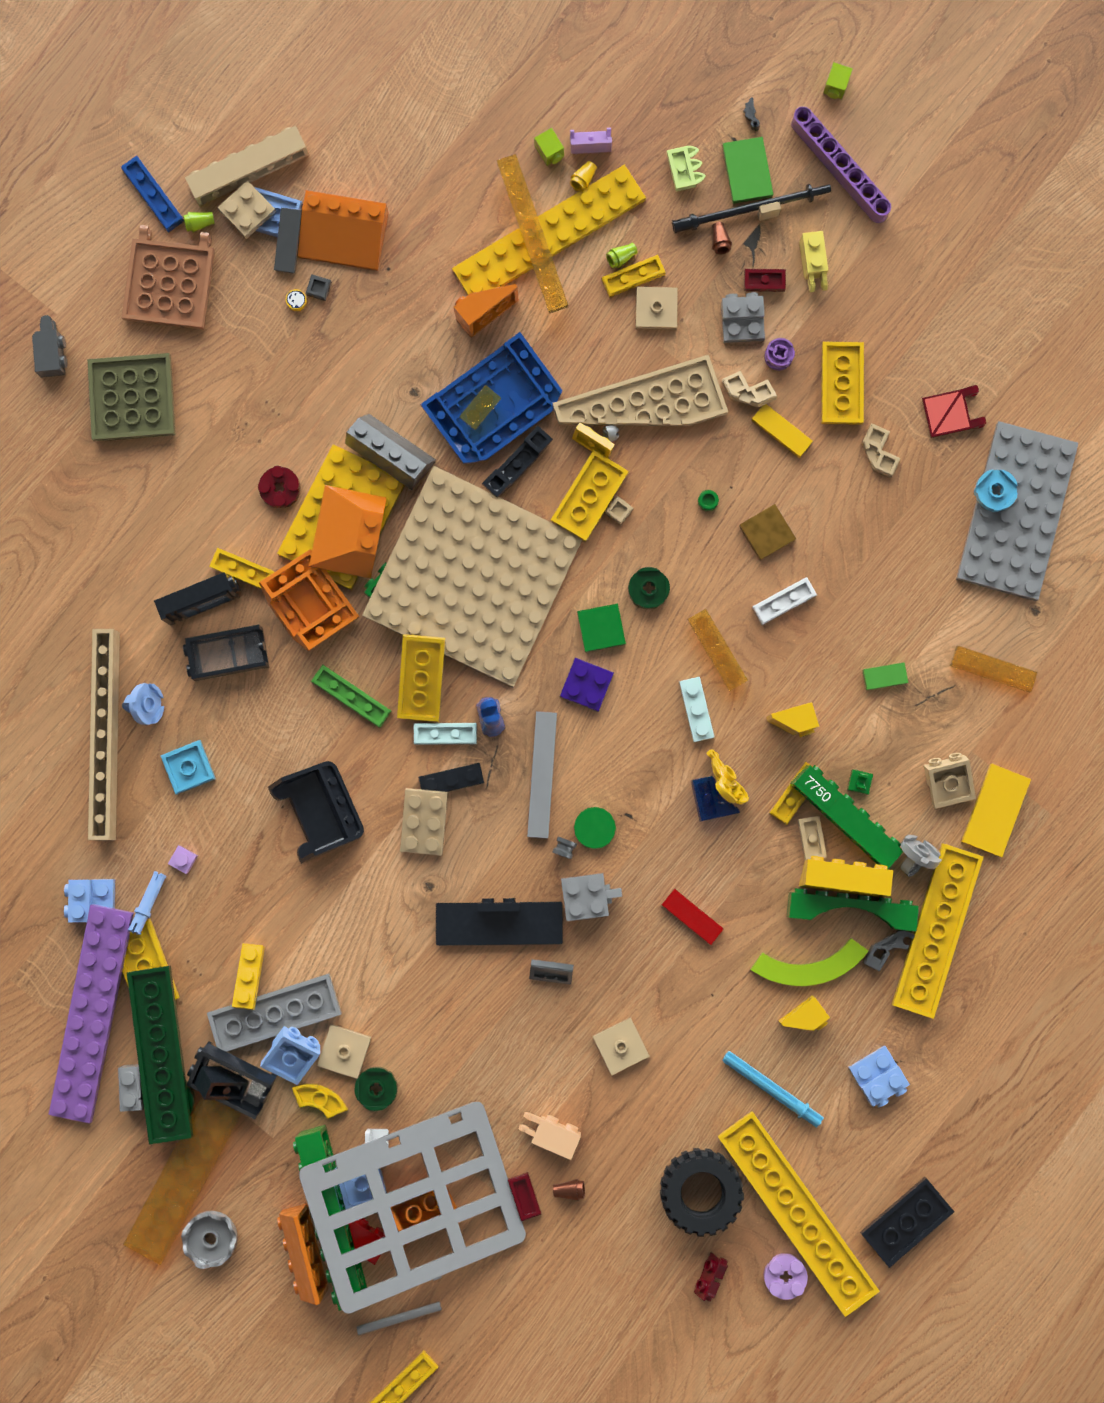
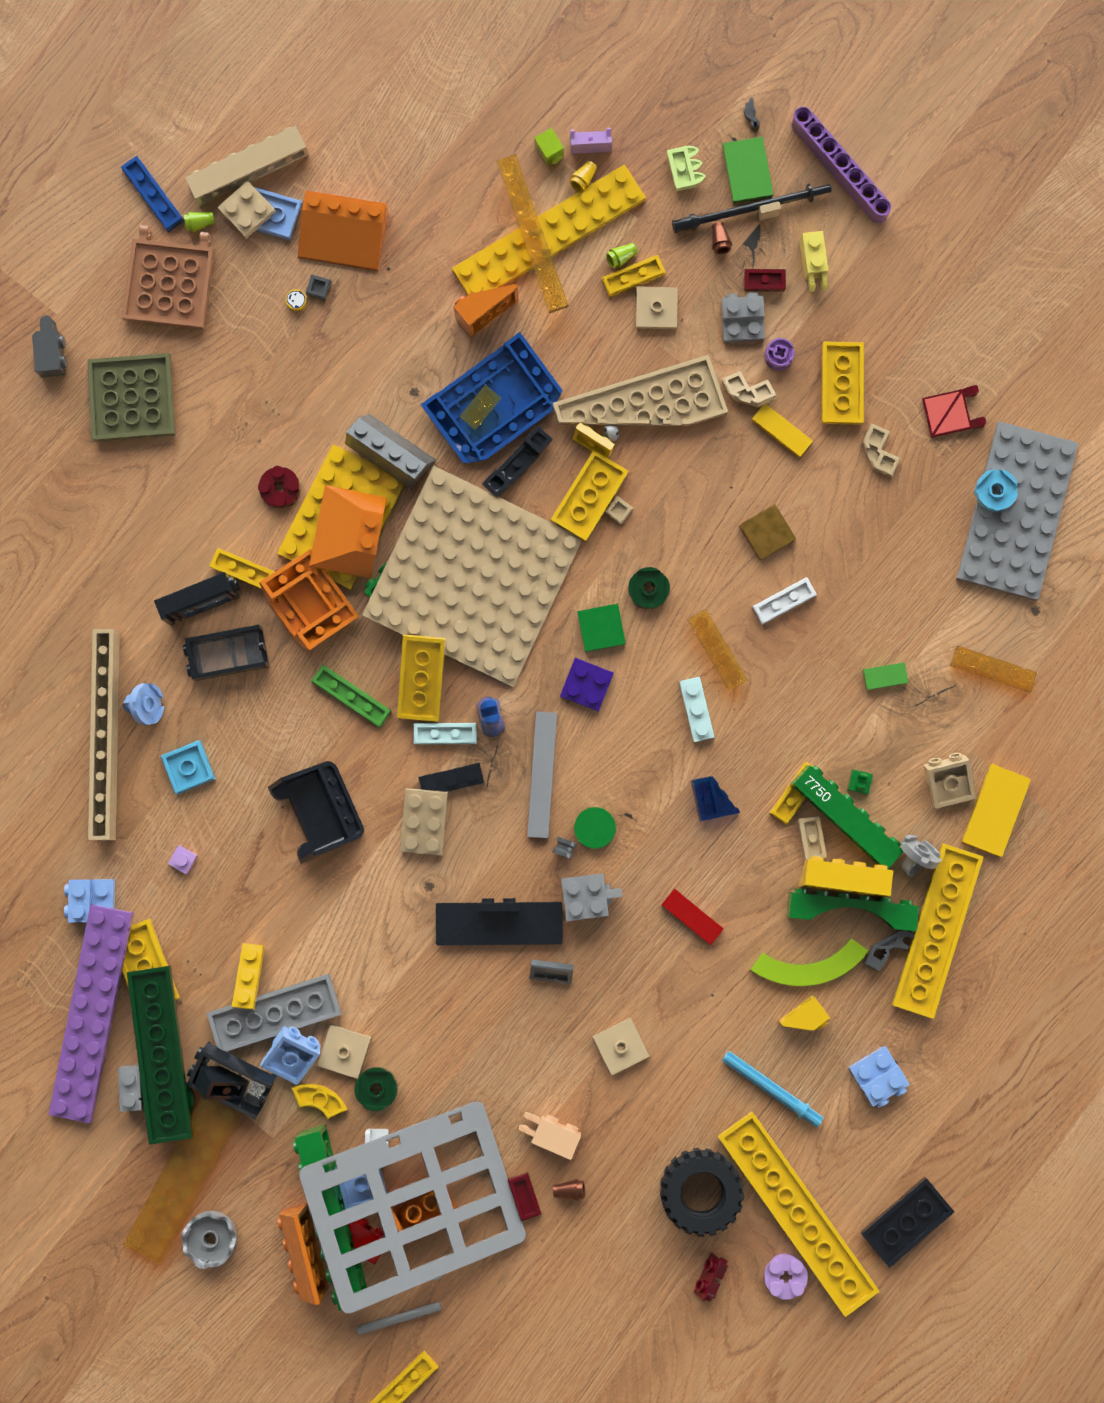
(147, 903): light blue pin -> none
(288, 240): dark grey tile -> none
(708, 500): green tile -> none
(726, 782): yellow animal -> none
(796, 720): yellow slope -> none
(837, 81): lime brick -> none

